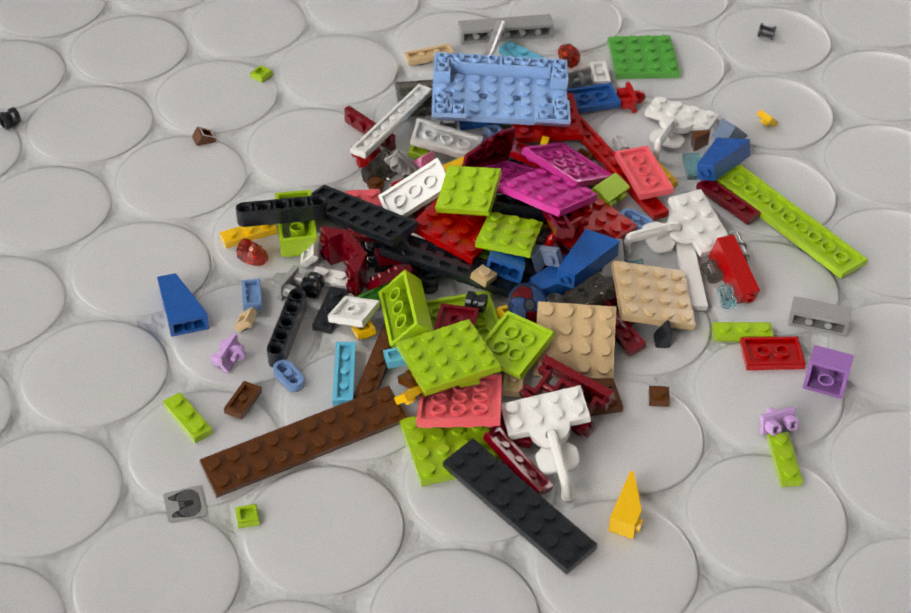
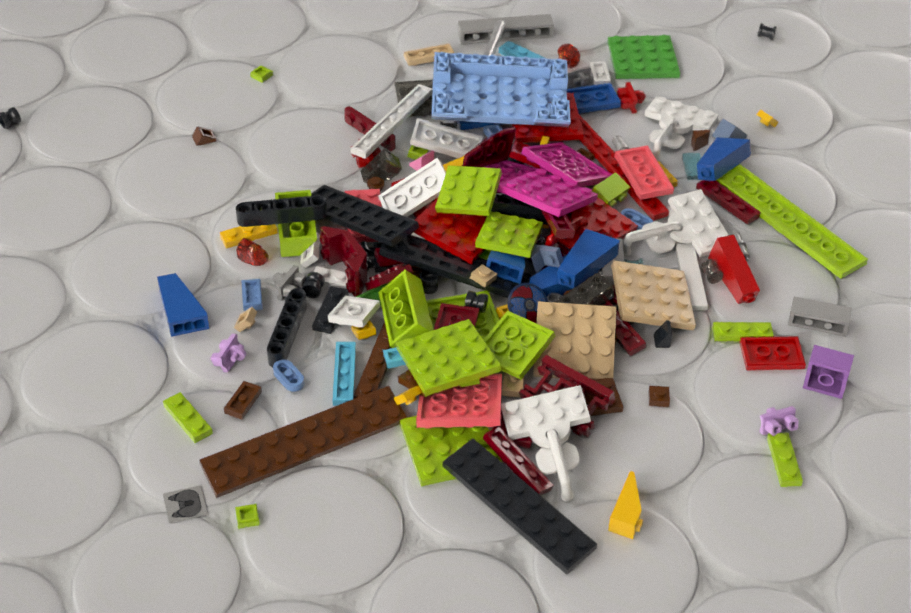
(401, 164): light grey hips -> none
(727, 297): clear light blue bush -> none

